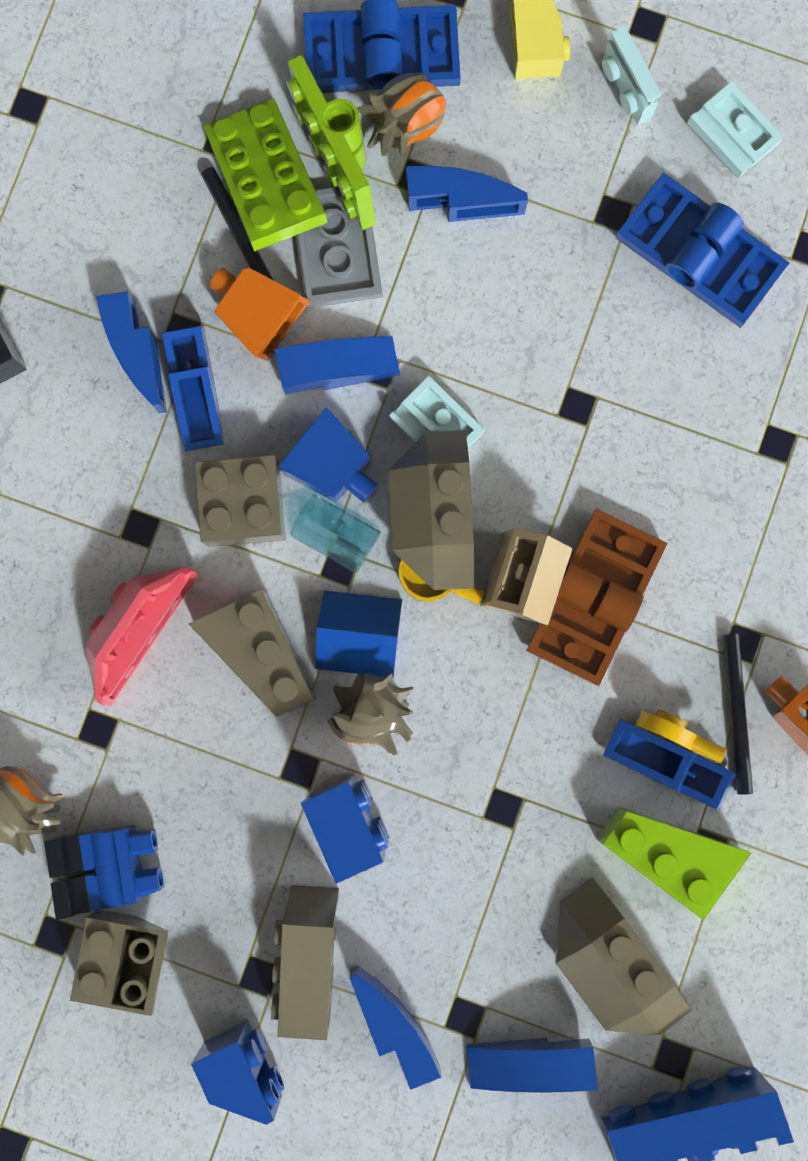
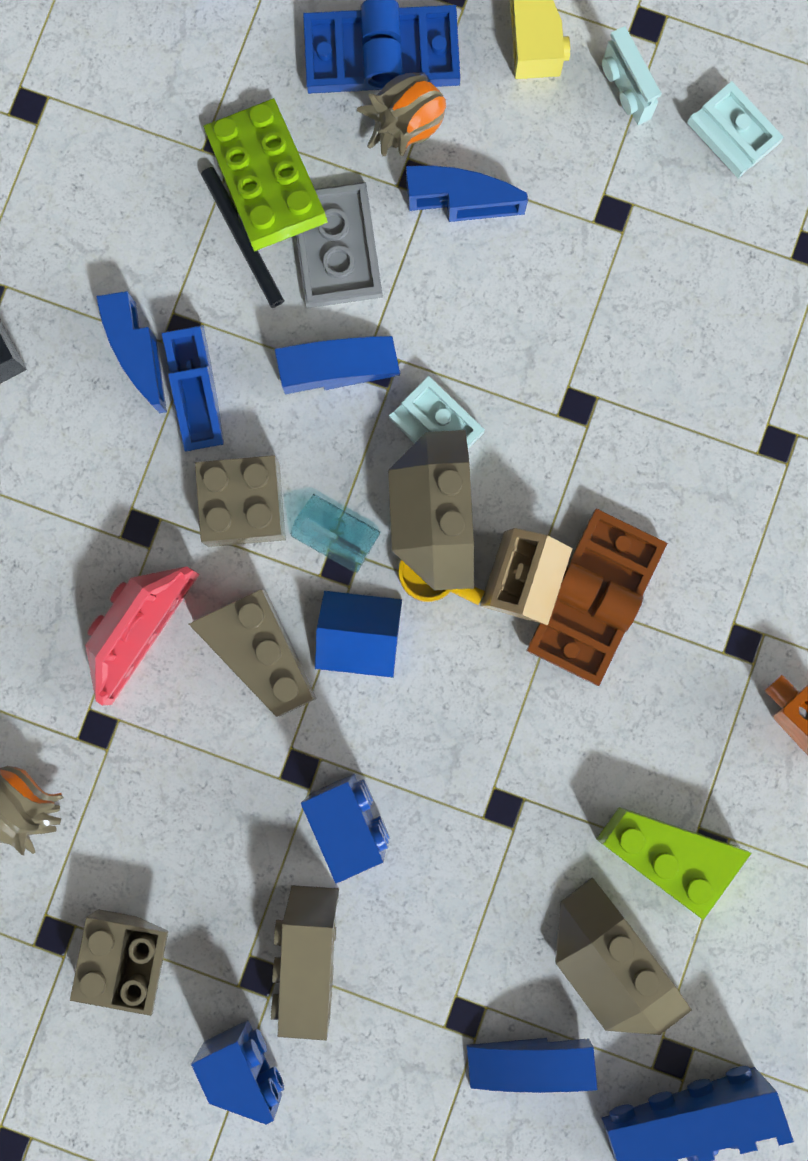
(116, 867): blue hips -> none
(257, 309): orange torso -> none
(329, 461): blue torso -> none
(335, 136): lime plate -> none
(371, 712): dark tan hair -> none
(395, 1029): blue slope -> none
(669, 764): blue slope -> none
(674, 730): yellow piece -> none
(702, 249): blue plate -> none
(738, 714): black piece -> none

